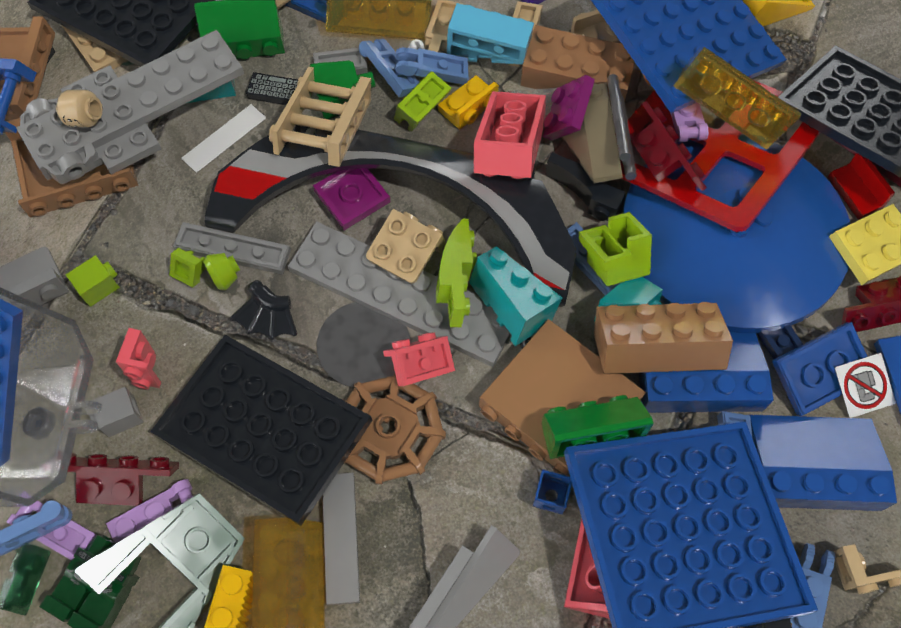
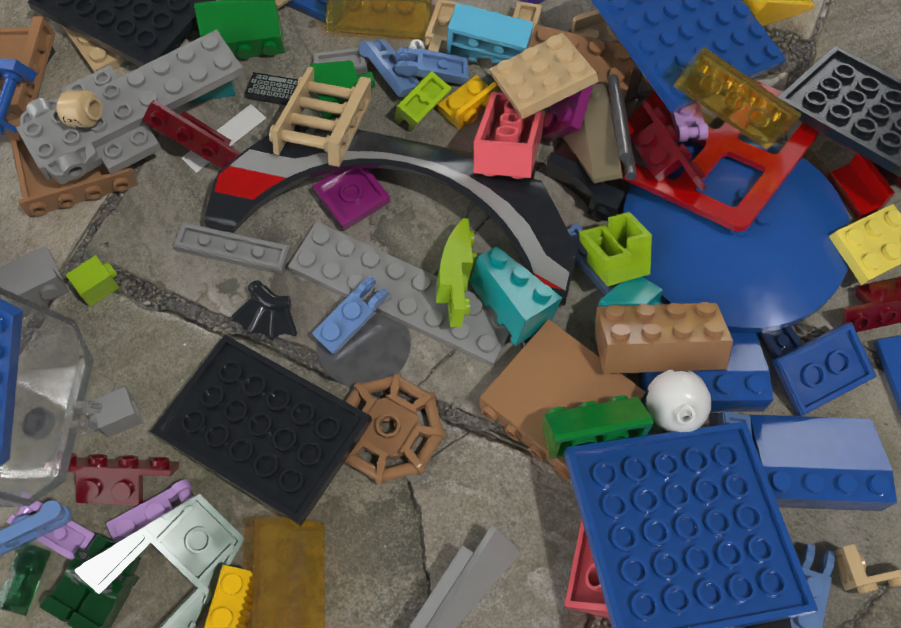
(137, 360): coral bracket -> none
(186, 267): lime tile -> none
(191, 134): none -> dark red bracket
(221, 269): lime cone -> none
(341, 541): light grey tile -> none
(349, 316): none -> medium blue hinge
(405, 246): tan bracket -> none
(420, 359): coral bracket -> none
(543, 75): none -> tan plate
(561, 487): blue piece -> none
(678, 401): none -> white cylinder
(865, 385): sticker -> none

